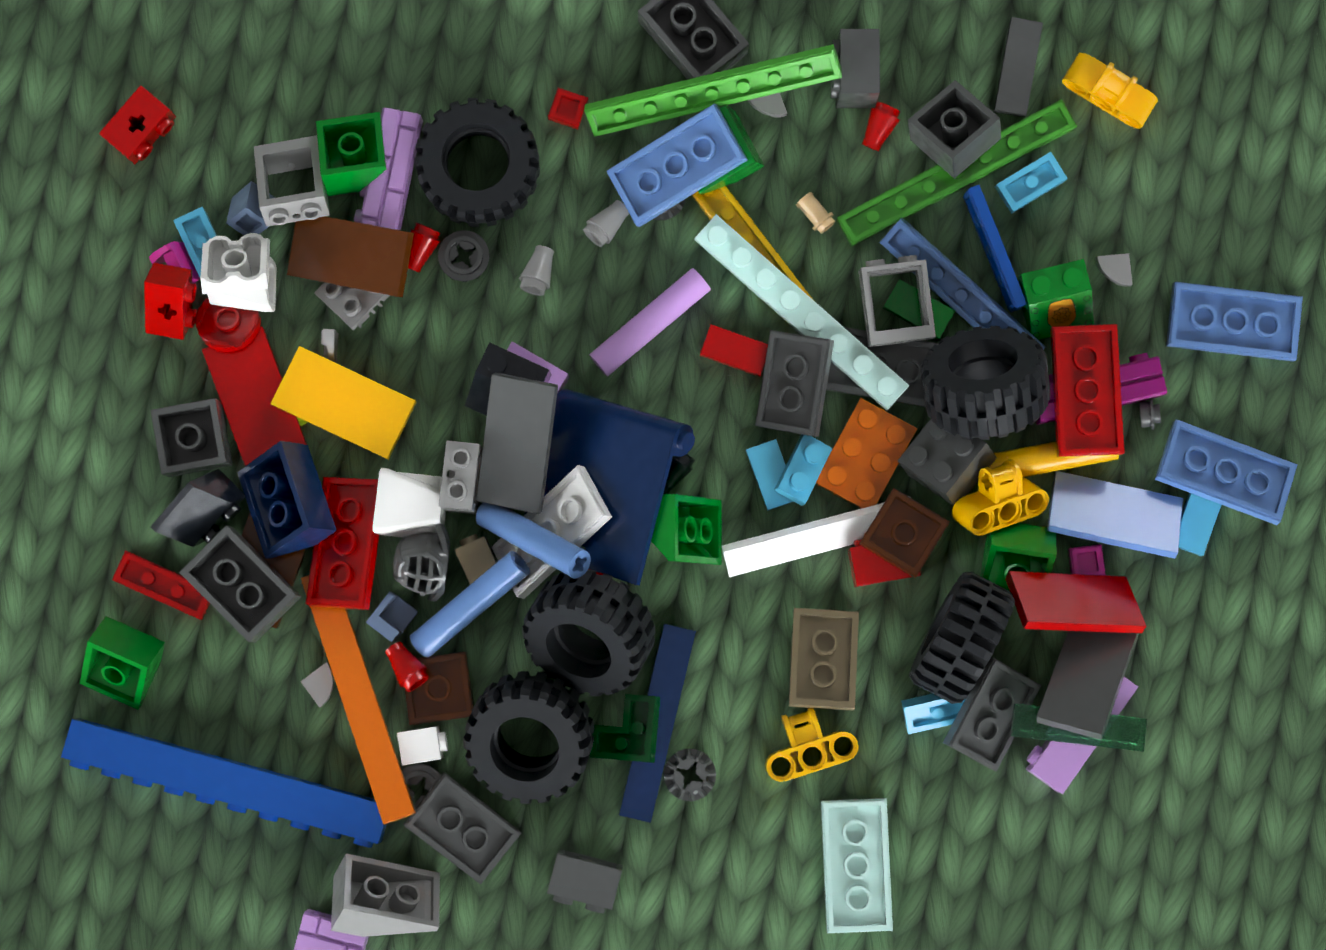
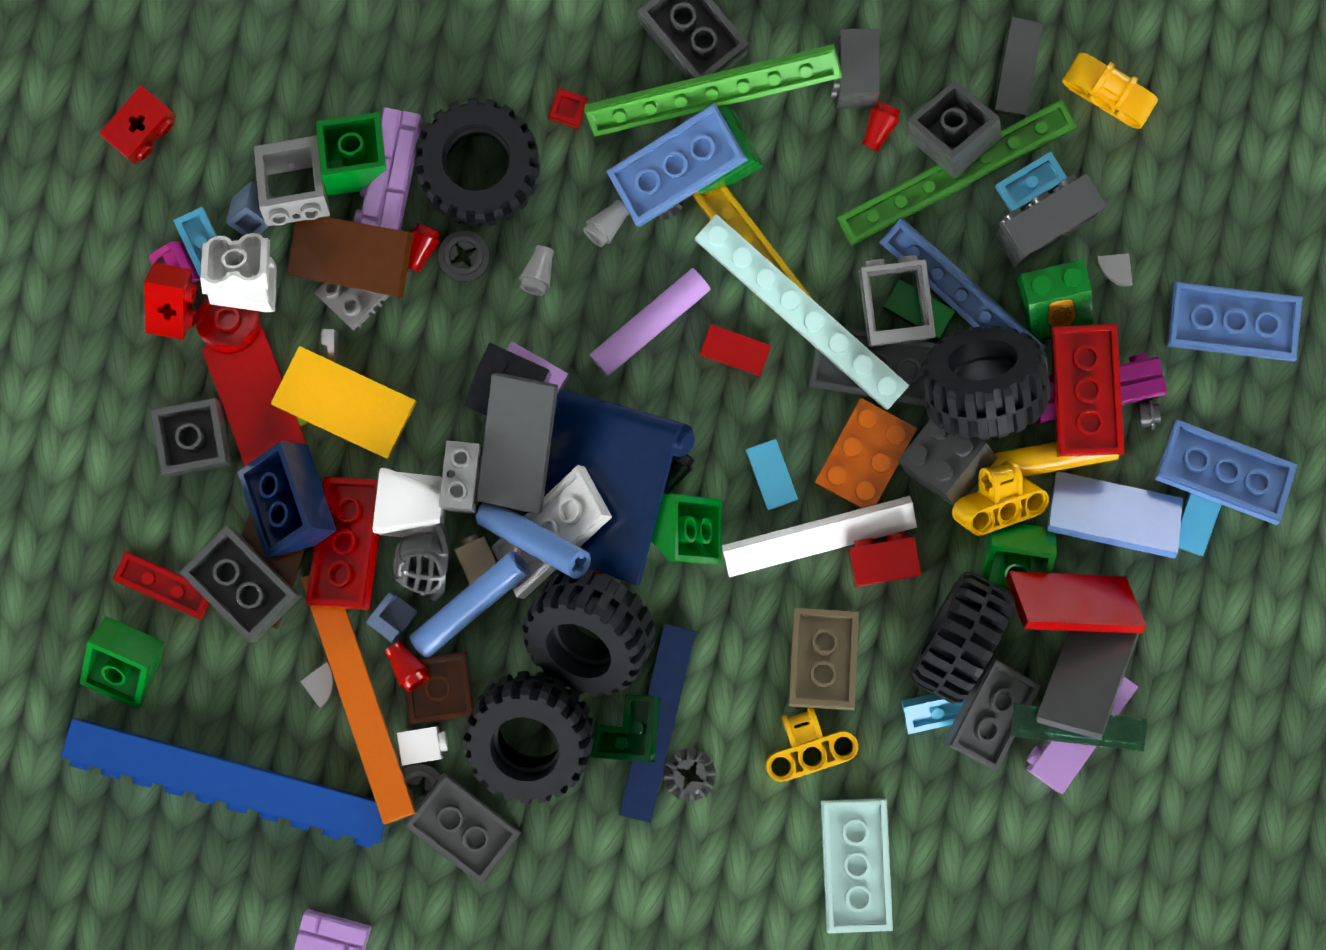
(200, 509): black slope -> none
(383, 898): light grey slope -> none
(584, 880): dark grey brick -> none
(770, 105): light grey tile -> none
(794, 383): dark grey tile -> none
(803, 469): medium azure plate -> none
(816, 213): tan pin -> none
(904, 533): reddish brown tile -> none
(994, 249): blue tile -> none
(1049, 218): none -> dark grey brick
(1086, 560): dark pink tile -> none

